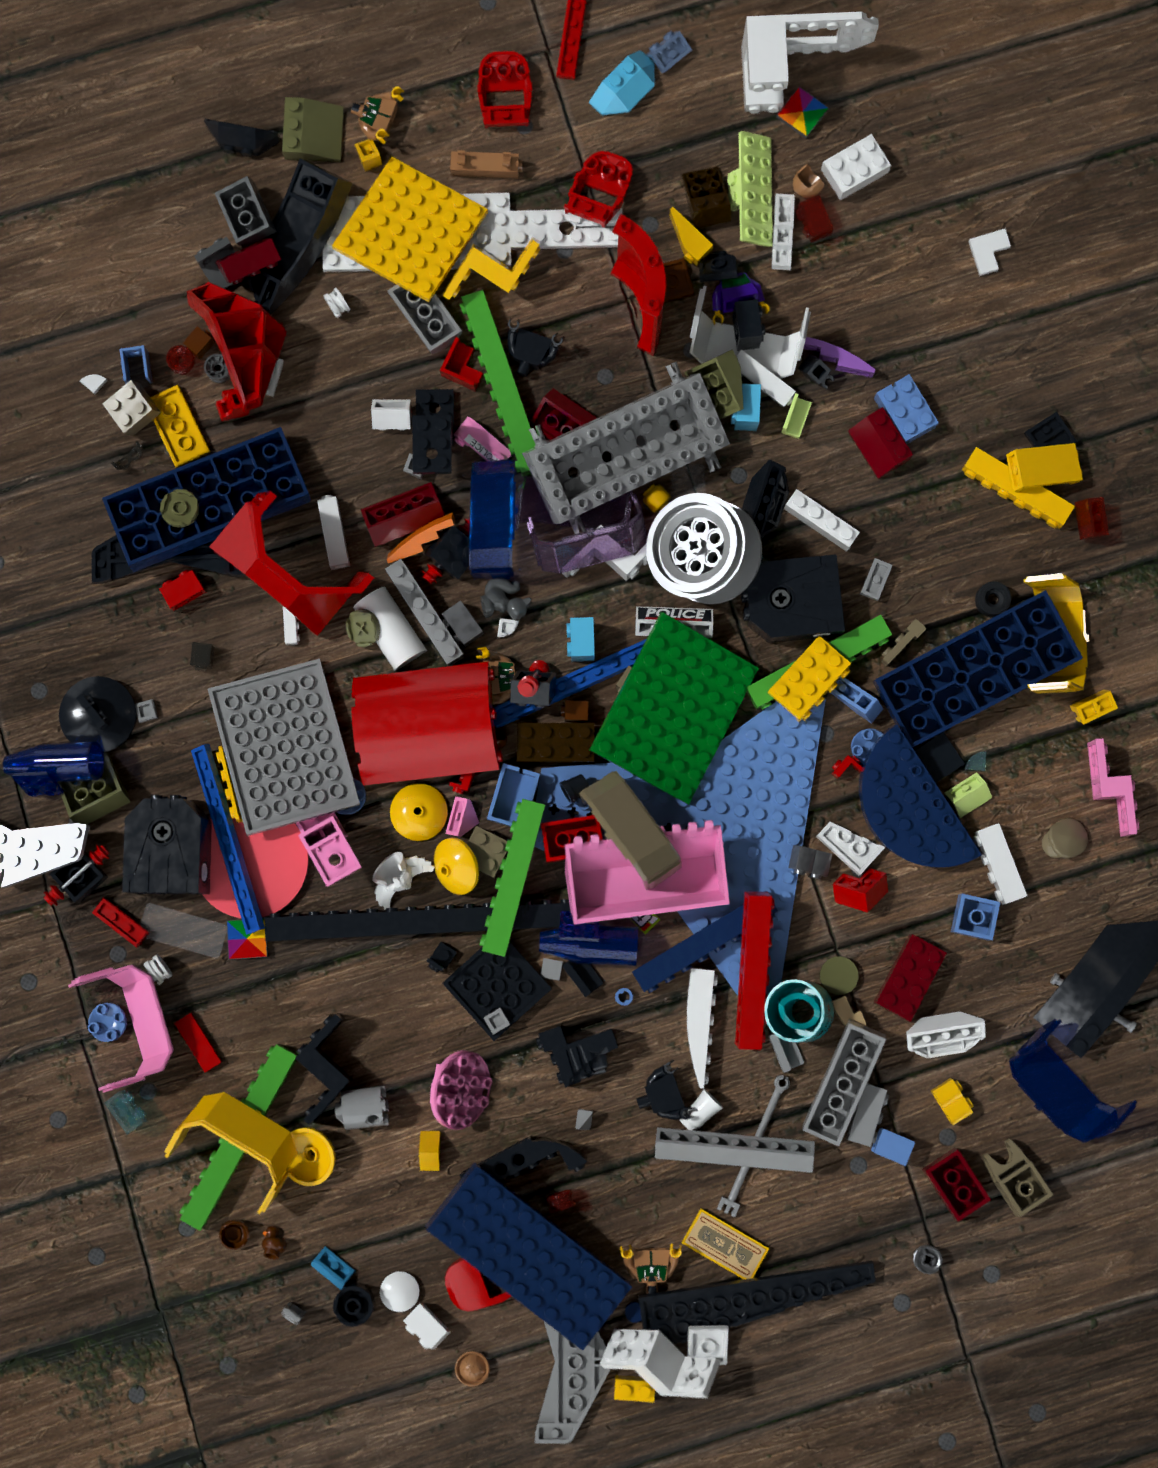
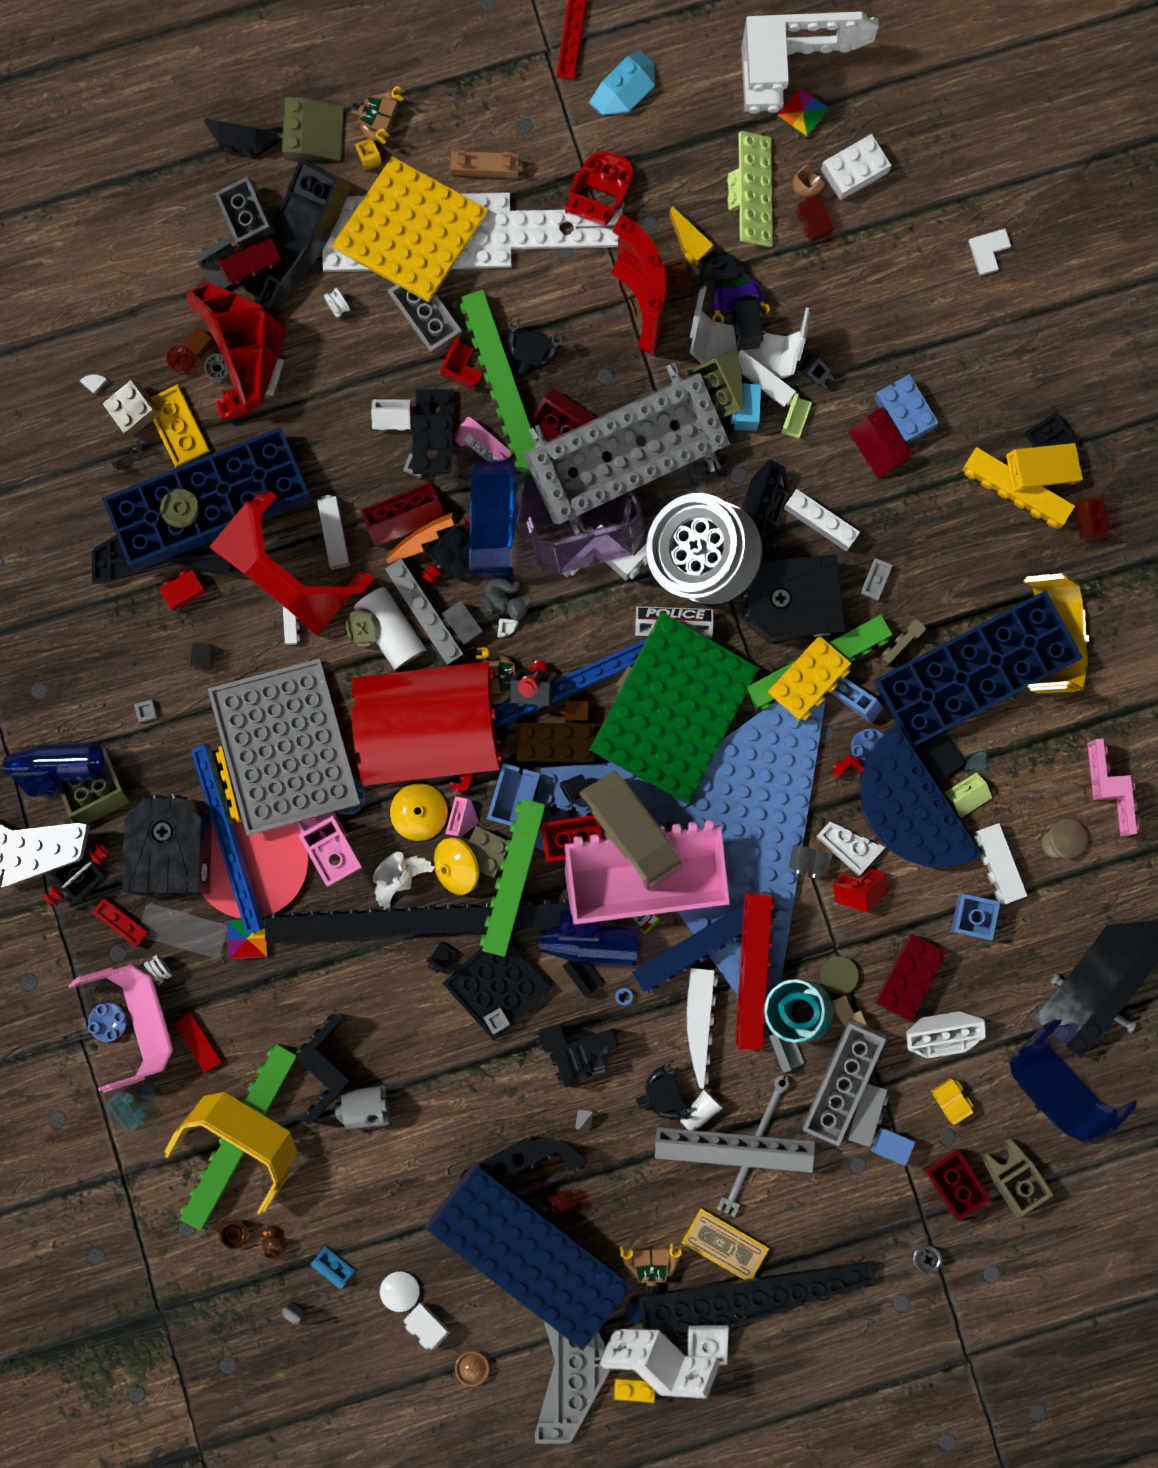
(98, 712): black bracket -> none
(126, 353): medium blue piece -> none
(307, 1168): yellow dish -> none
(344, 1310): black brick -> none
(429, 1151): yellow slope -> none
(458, 1089): bright pink bracket -> none
(468, 1288): red slope -> none
(492, 268): yellow bracket -> none
(504, 73): red slope -> none
(551, 969): light grey tile -> none
(582, 639): medium azure brick -> none
(656, 498): yellow head -> none
(669, 50): sand blue bracket -> none
(706, 197): dark brown slope -> none
(783, 231): white slope -> none
(845, 360): medium lavender slope -> none
(1000, 591): black tyre -> none
(1094, 706): yellow hinge -> none

